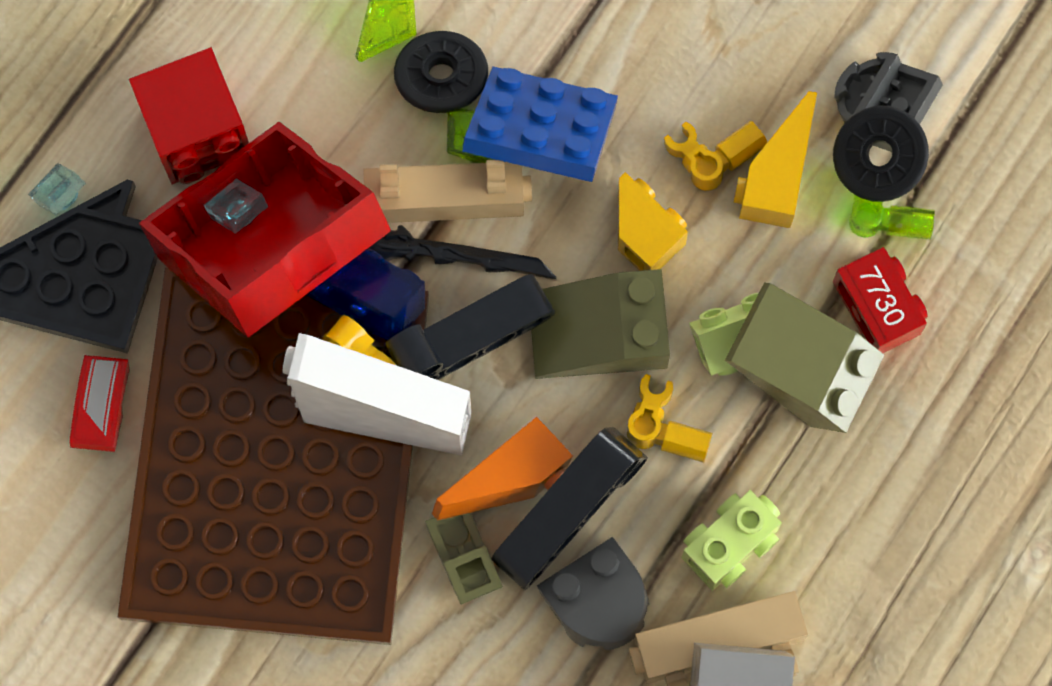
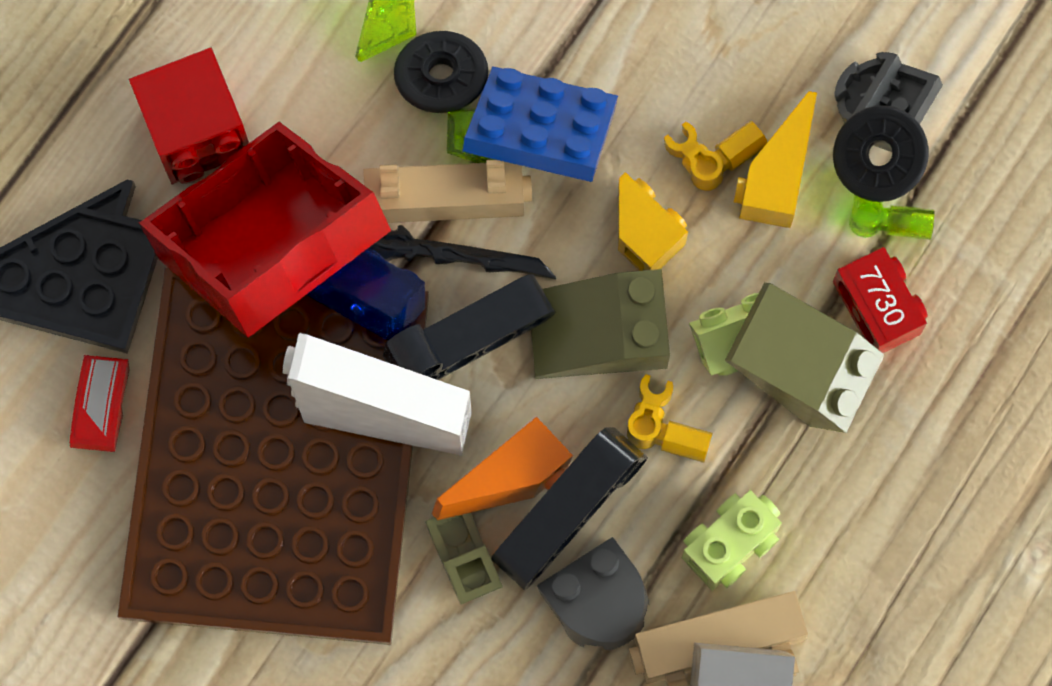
(57, 189): clear light blue plate -> none
(236, 206): clear light blue plate -> none
(352, 336): yellow bar -> none

